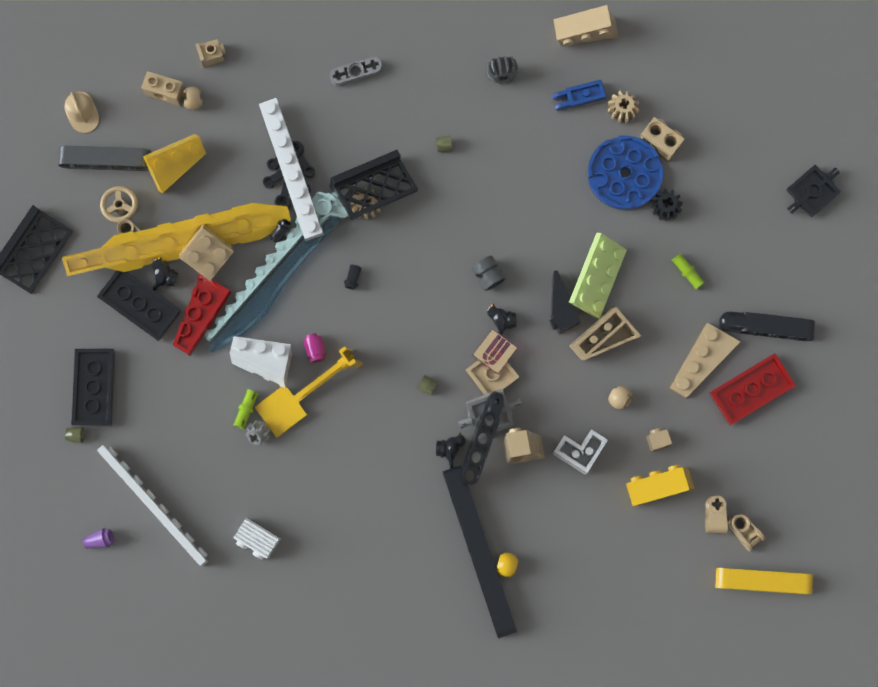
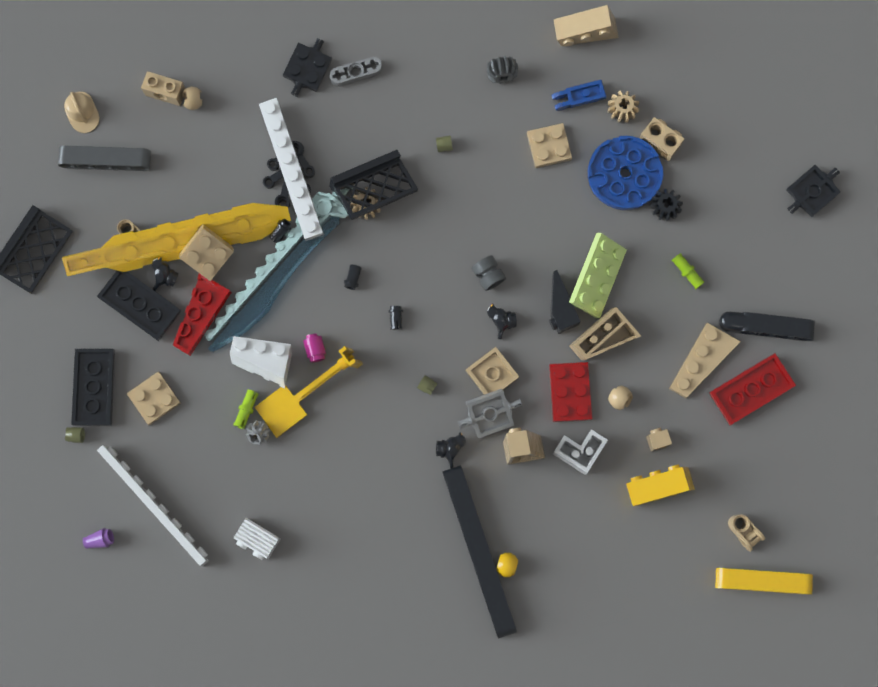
(121, 210): tan piece -> none
(153, 398): none -> tan plate
(174, 160): yellow wedge -> none
(210, 58): tan brick -> none
(307, 67): none -> black plate
(395, 317): none -> black pin
(494, 410): black piece -> none
(495, 351): piece -> none
(549, 145): none -> tan plate
(570, 392): none -> red plate
(716, 517): tan piece -> none

